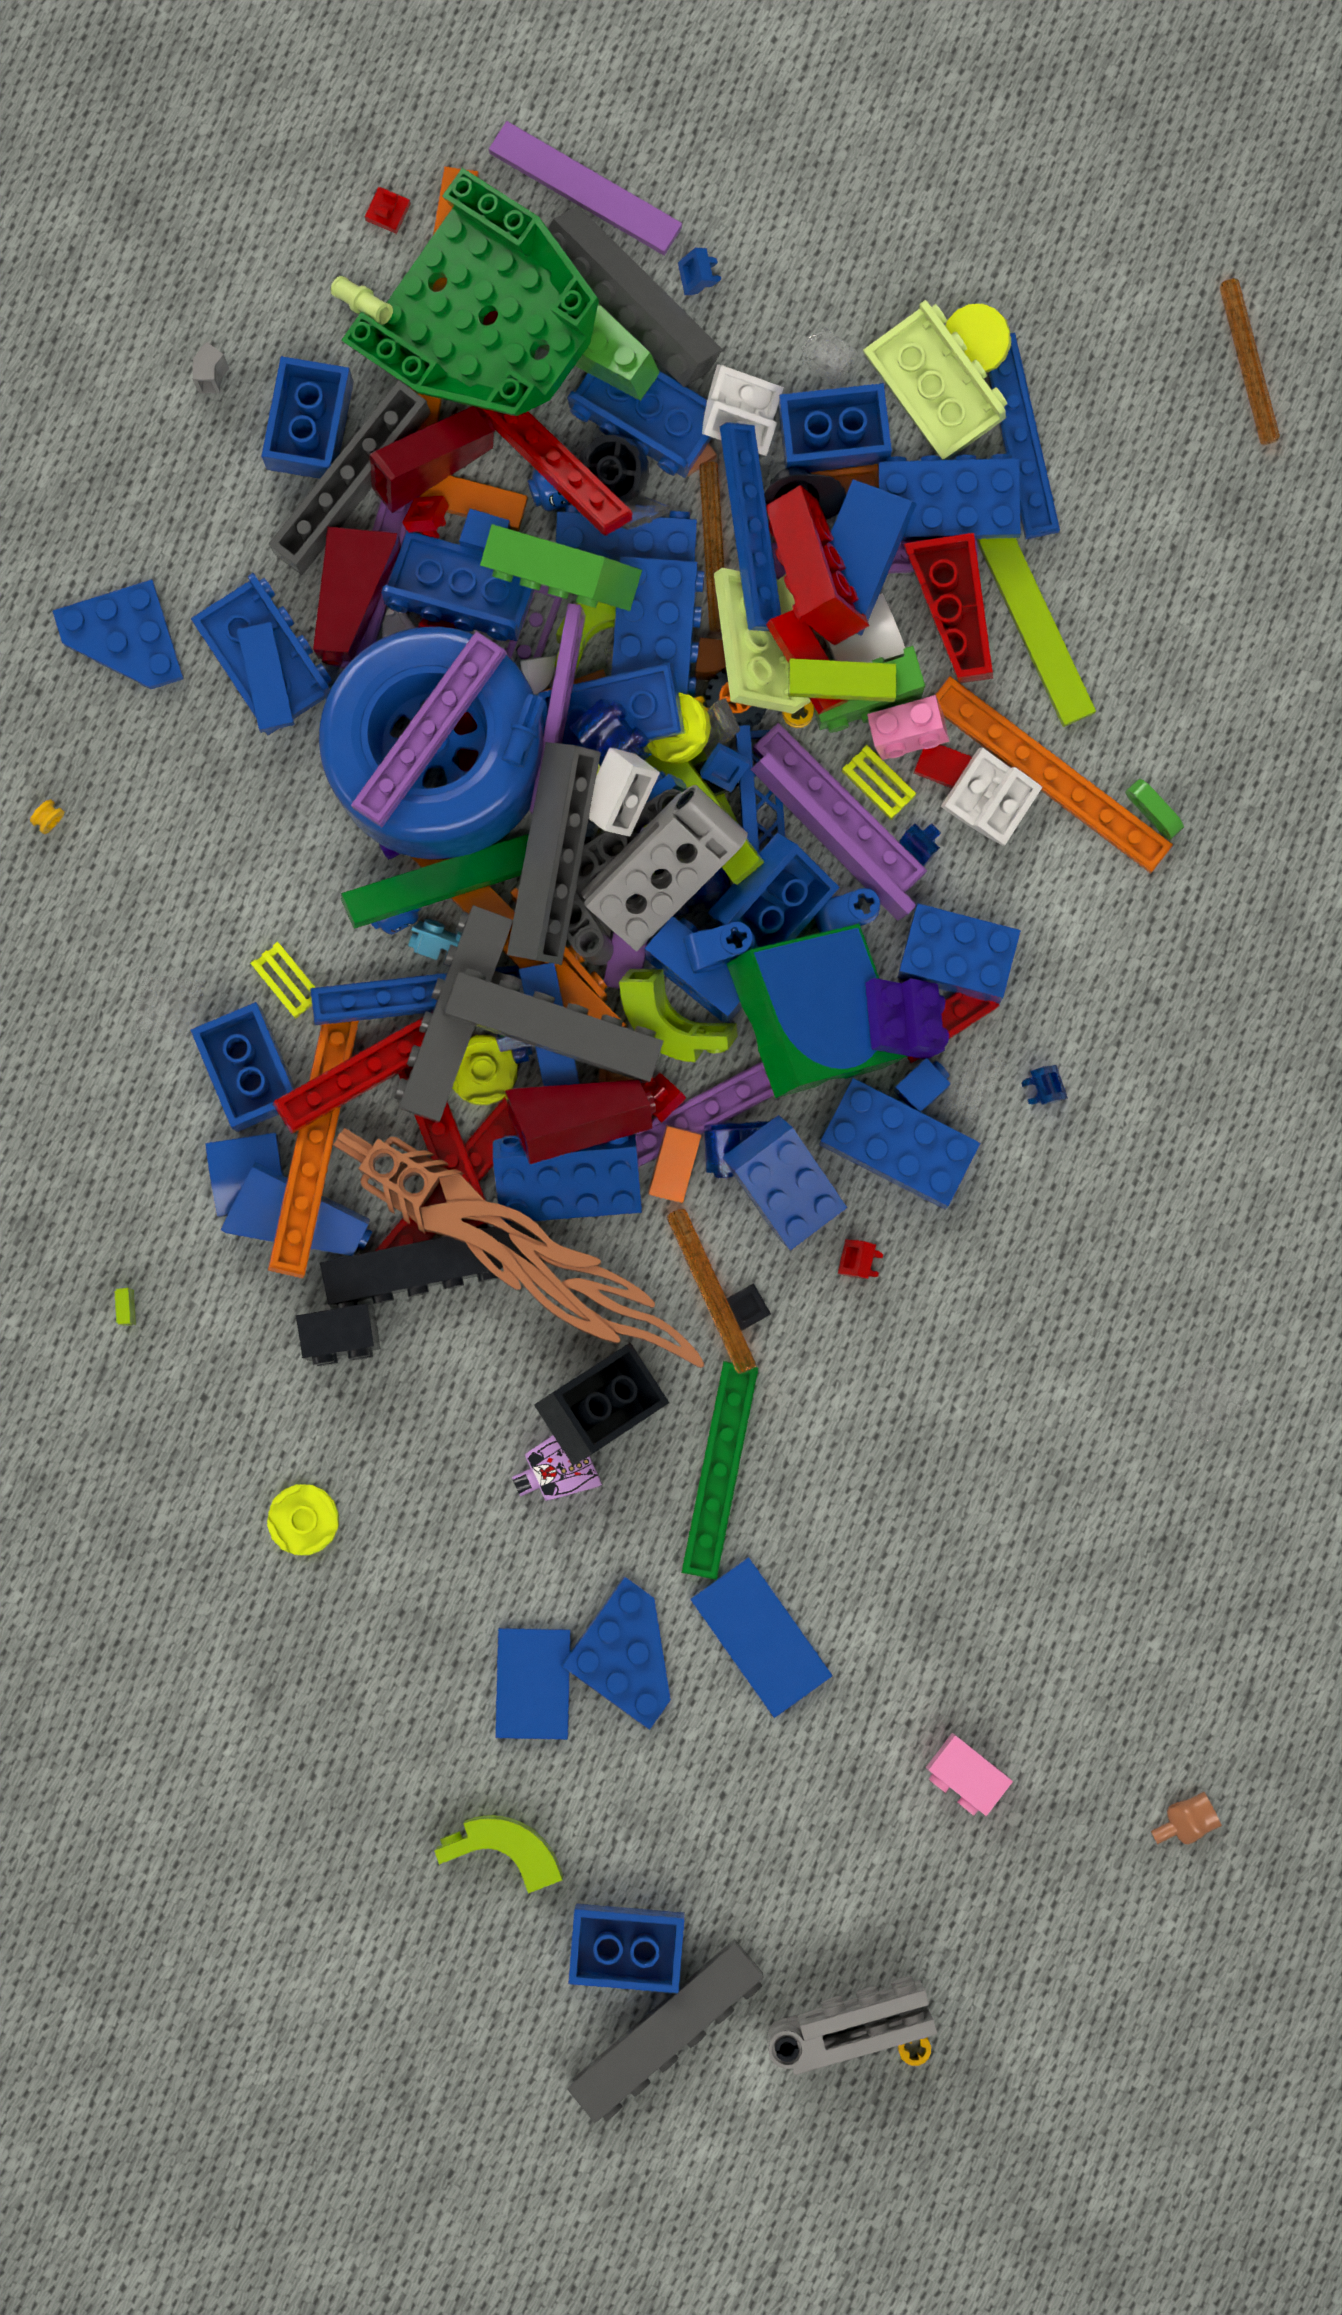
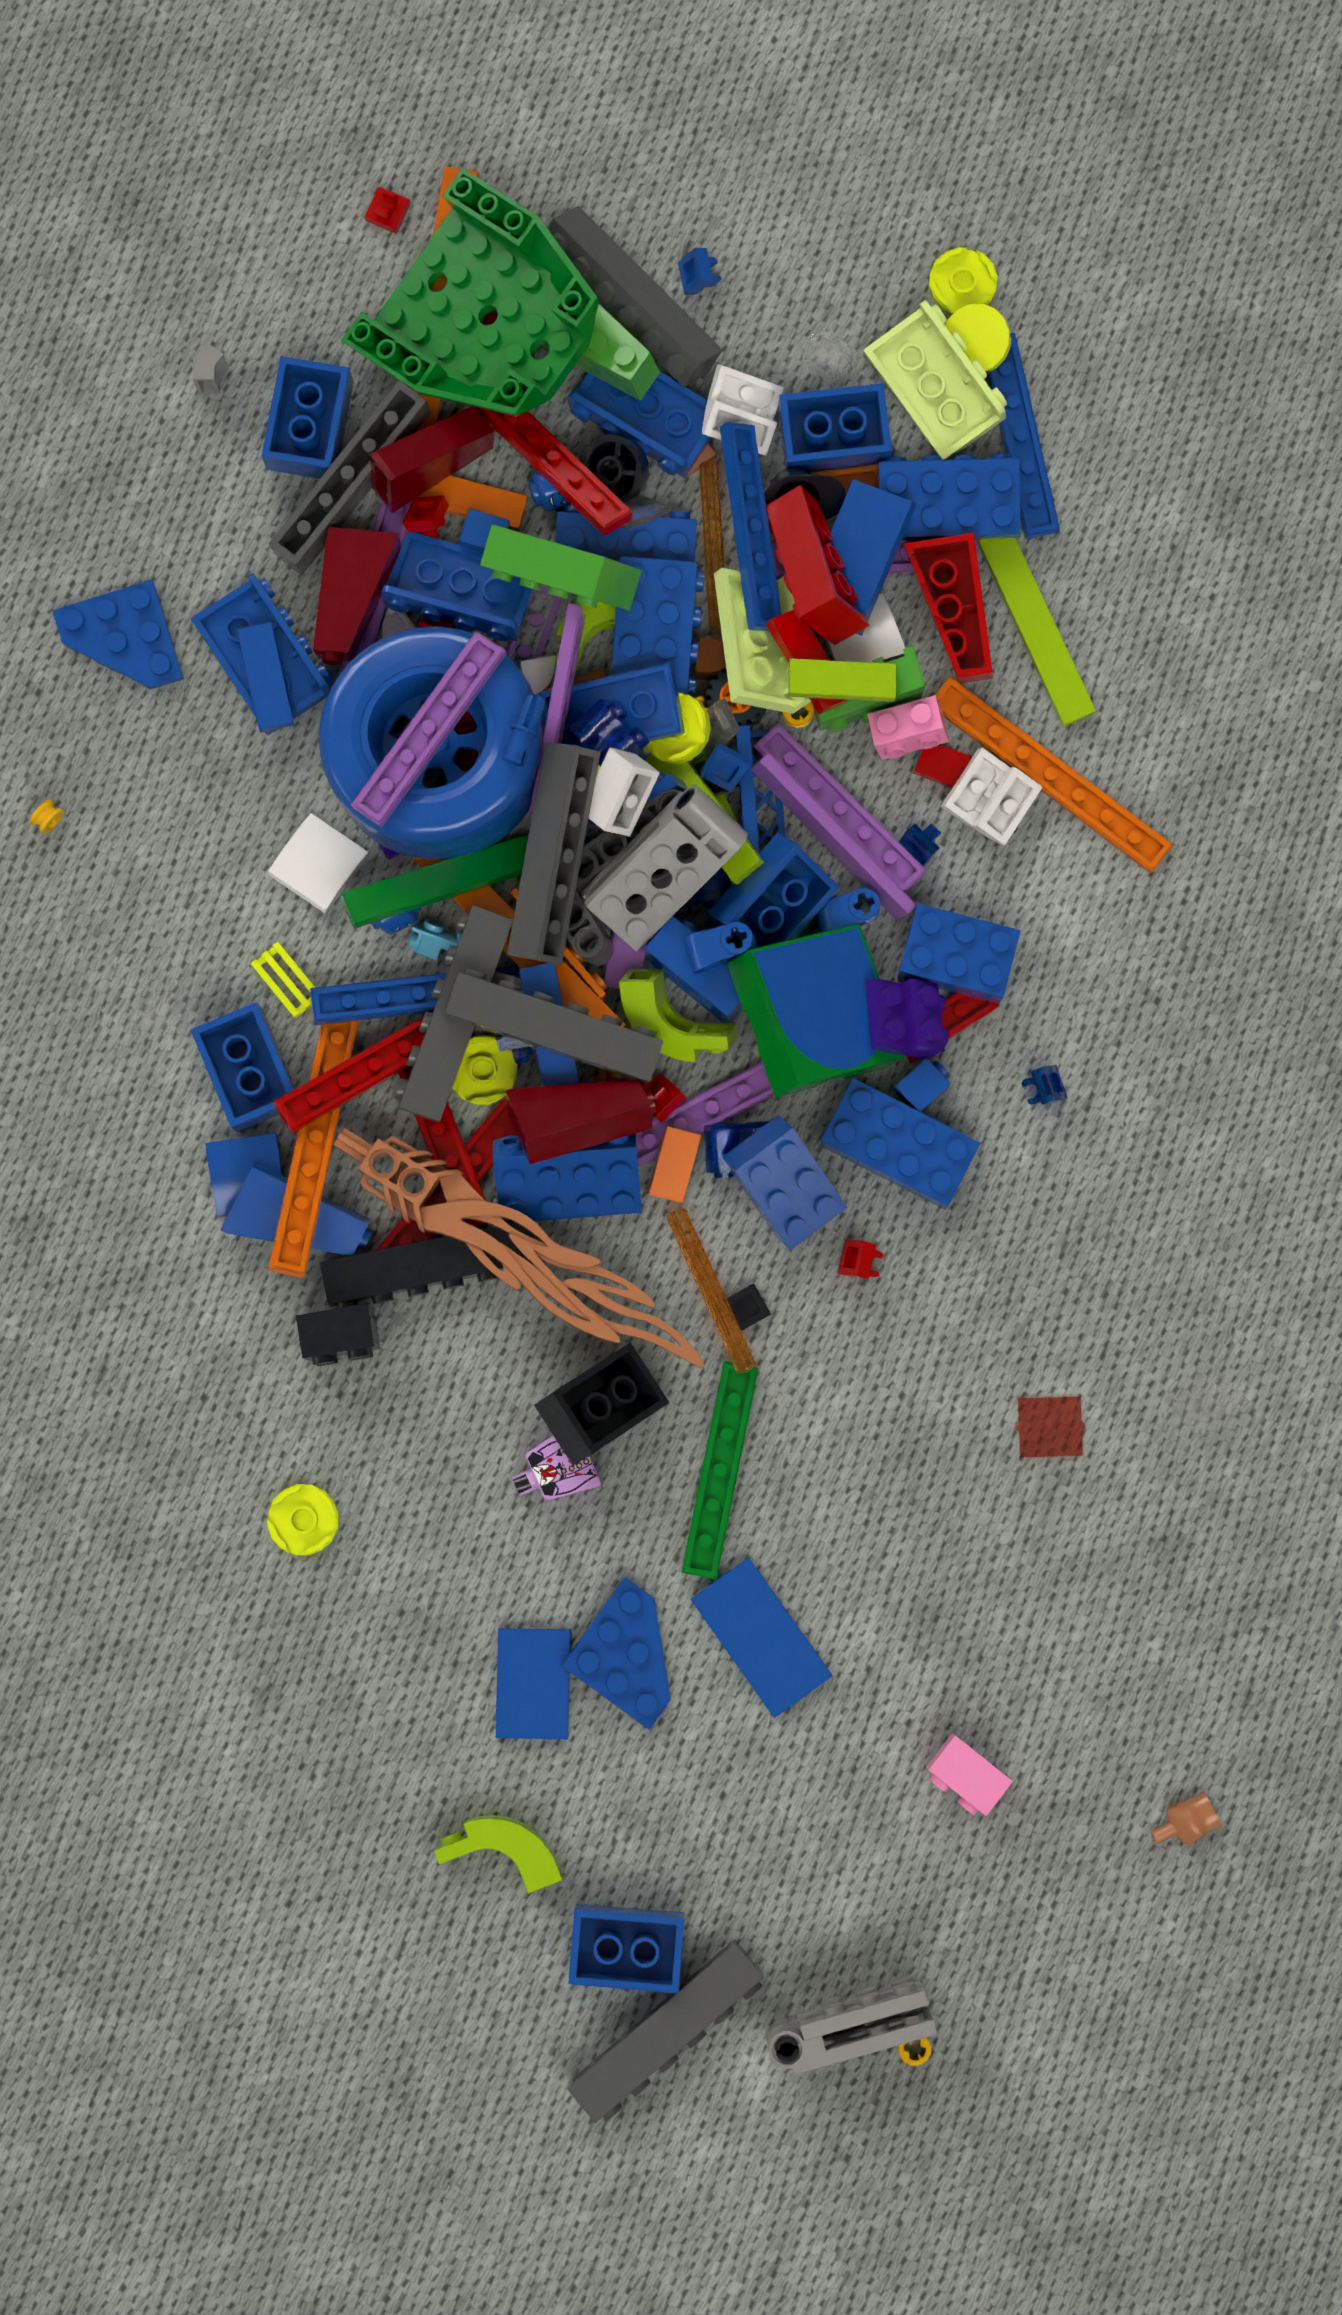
(125, 1307): lime tile -> none
(317, 863): none -> white slope
(361, 300): yellowish green pin -> none
(585, 188): medium lavender tile -> none
(888, 772): neon yellow tile -> none
(962, 290): none -> neon yellow tile
(1050, 1426): none -> clear red piece
(1154, 809): bright green beam -> none
(1249, 361): clear orange axle -> none

